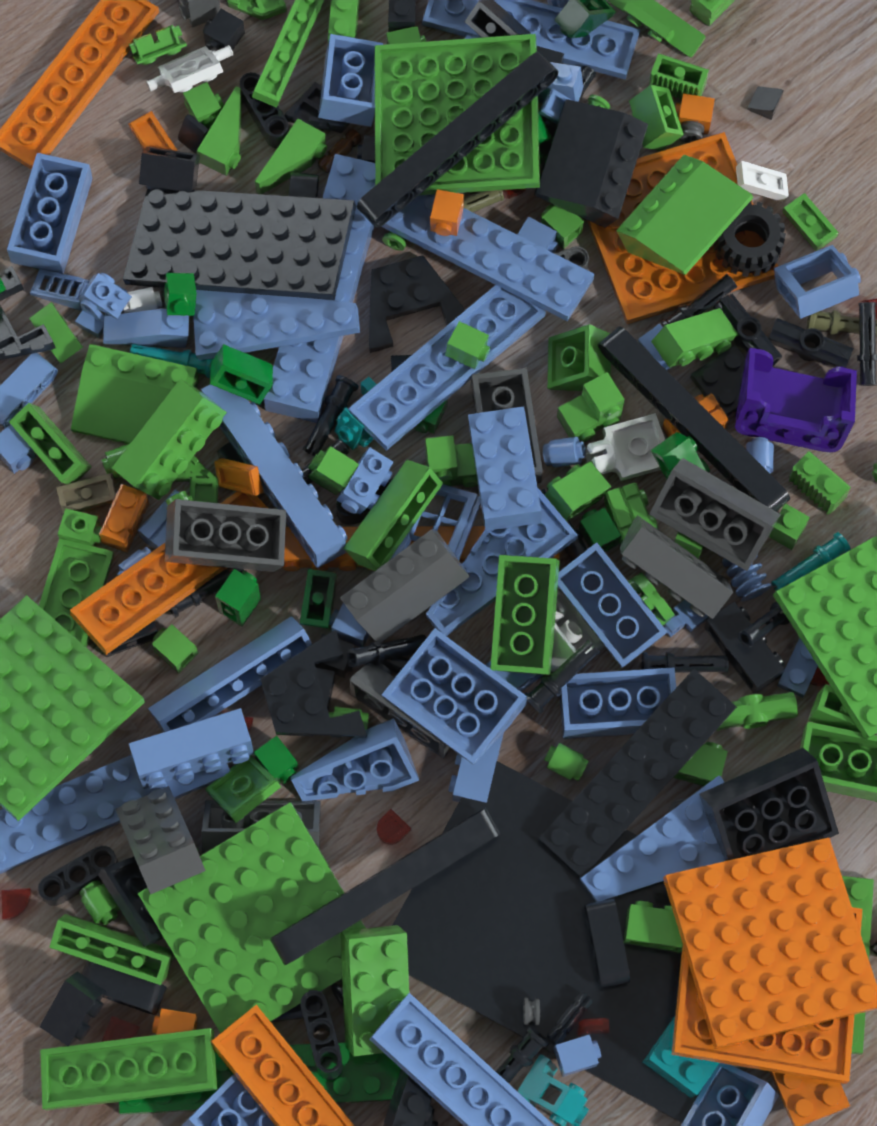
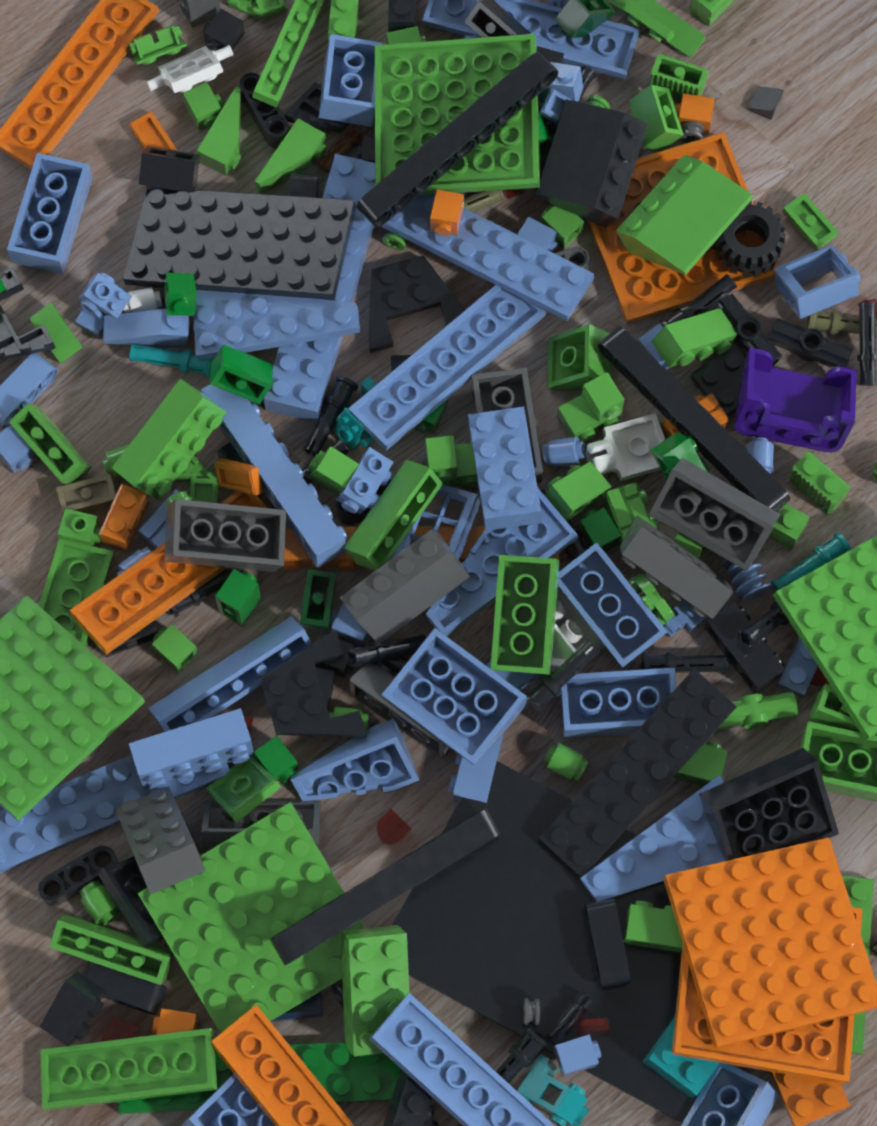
(14, 902): clear red tile -> none
(61, 279): medium blue slope -> none
(123, 392): bright green slope -> none
(192, 133): black slope -> none
(325, 1048): black beam -> none
(467, 345): bright green brick -> none
(762, 181): white plate -> none

